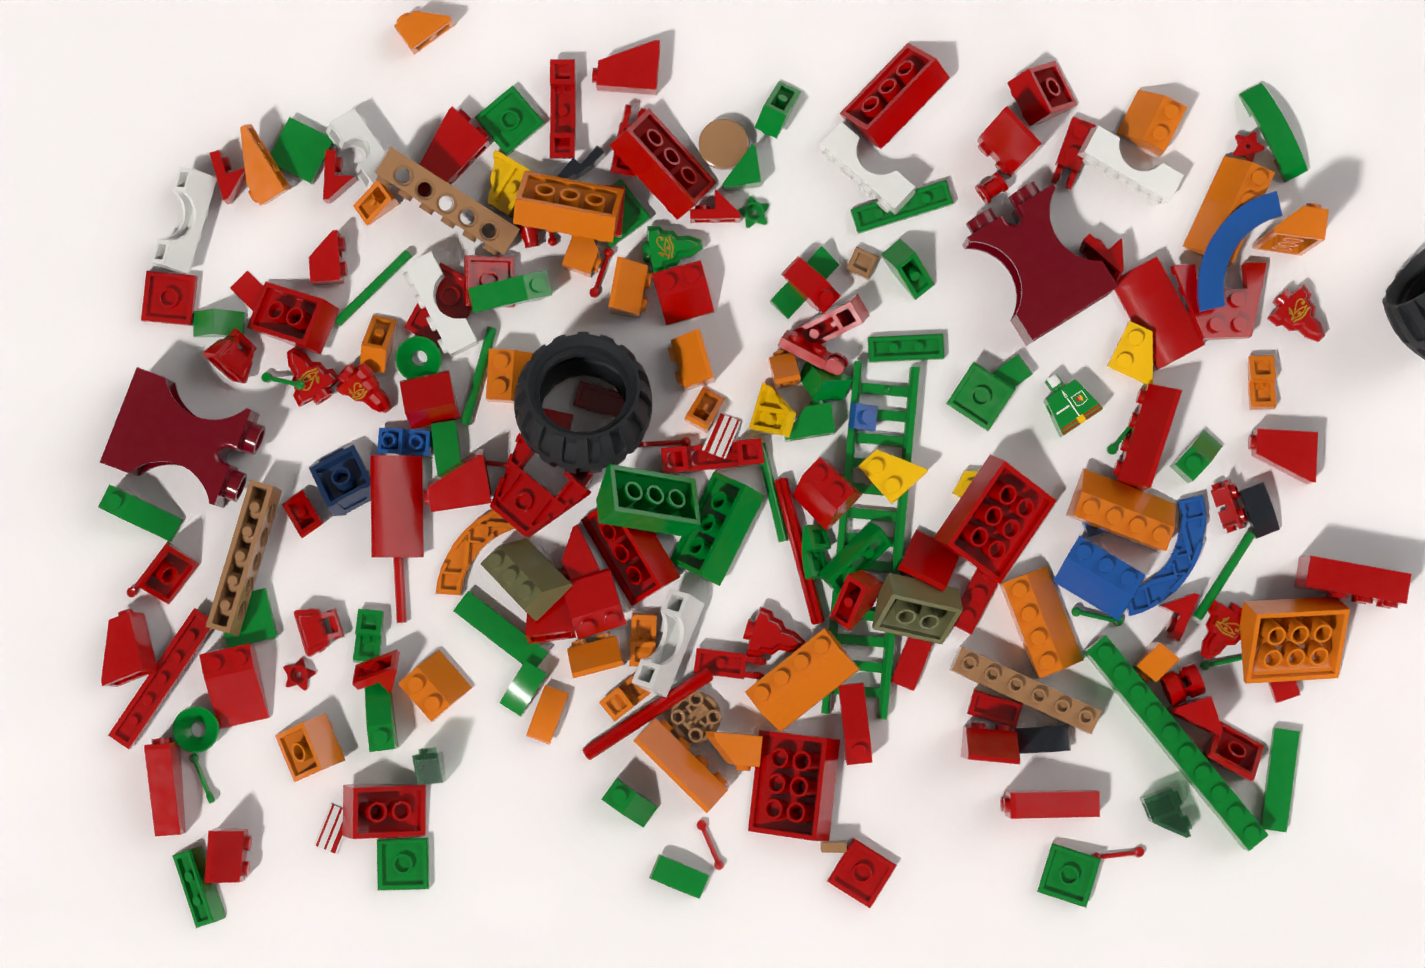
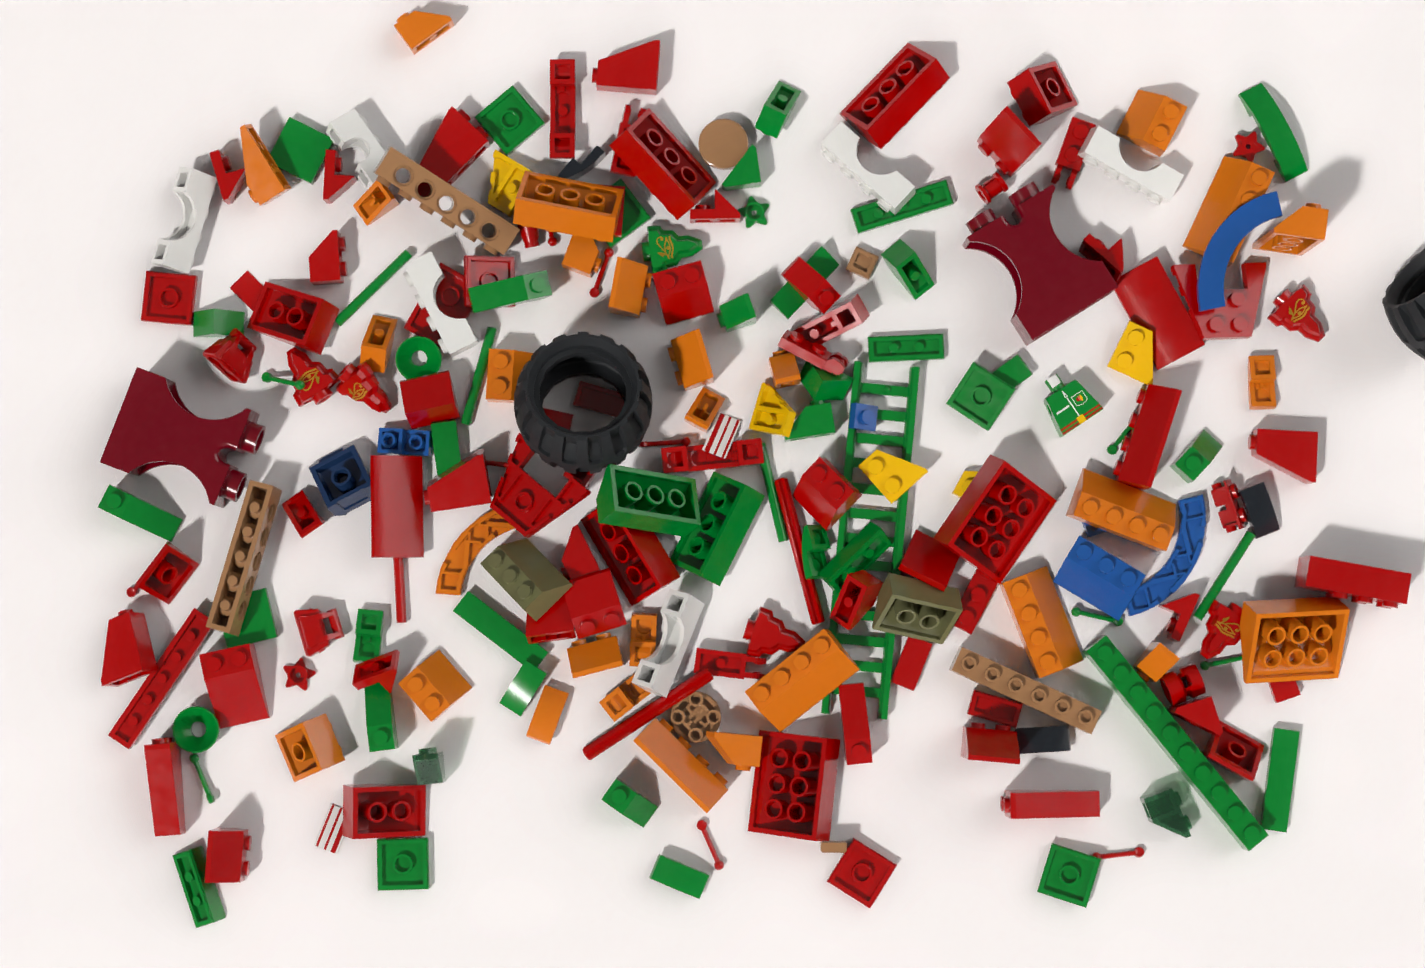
(736, 313): none -> green slope

